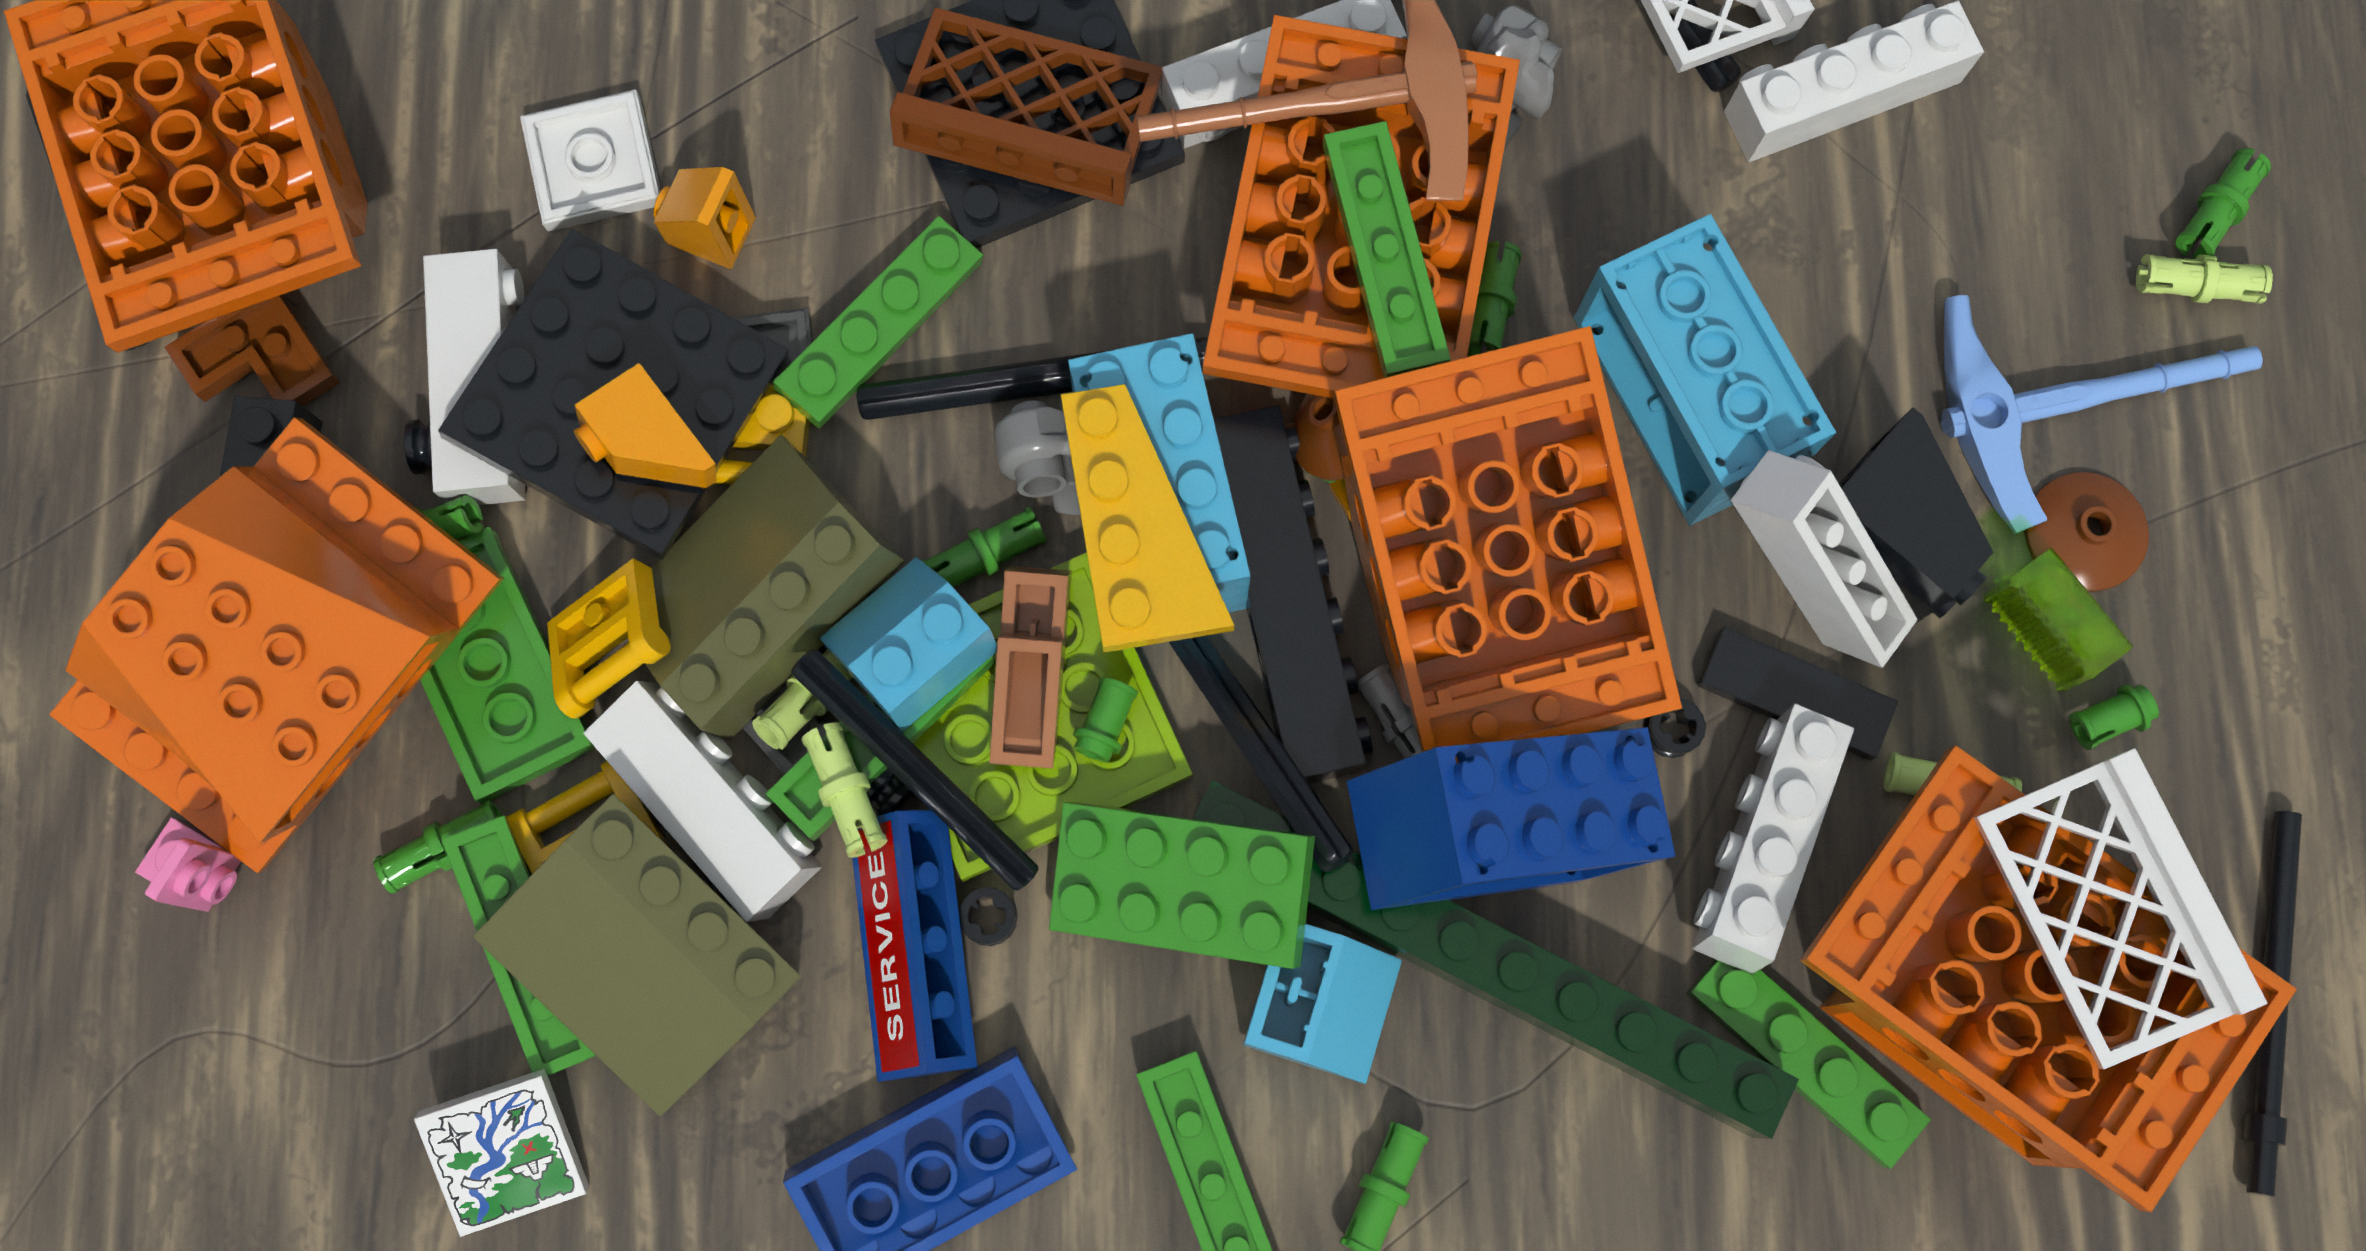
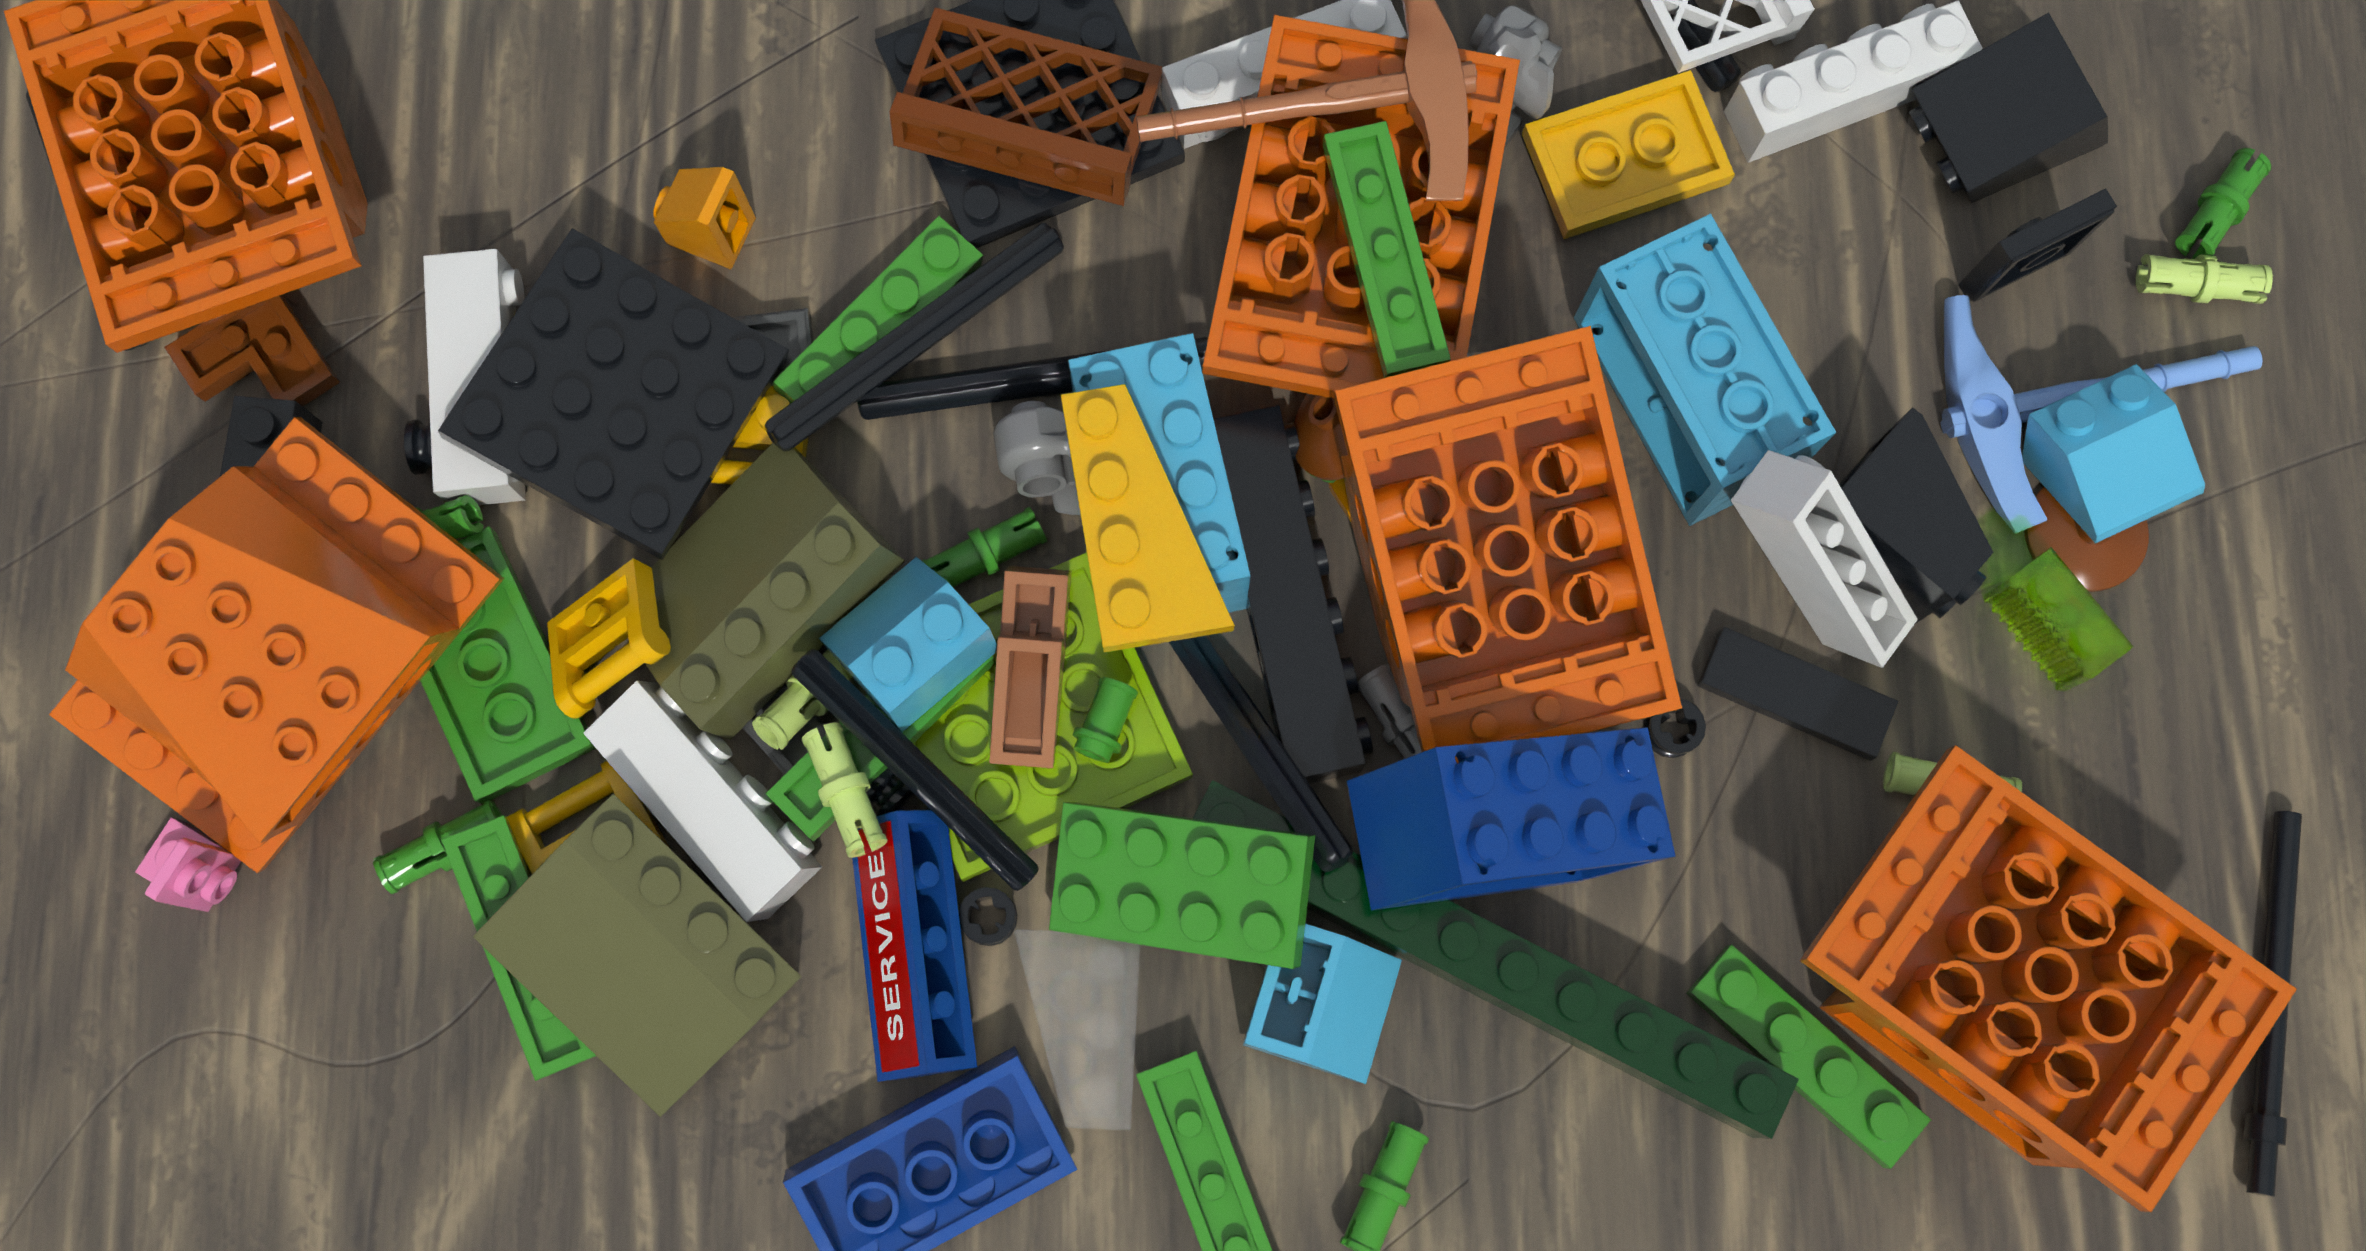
(501, 1152): tile -> none
(591, 160): white tile -> none
(641, 433): light orange slope -> none
(913, 337): none -> black axle
(1087, 1020): none -> clear wing
(1495, 297): bright green pin -> none
(1627, 154): none -> yellow plate
(1772, 839): white brick -> none
(2010, 111): none -> black slope
(2037, 245): none -> black plate
(2113, 453): none -> medium azure slope
(2125, 711): bright green pin -> none
(2174, 884): white fence -> none

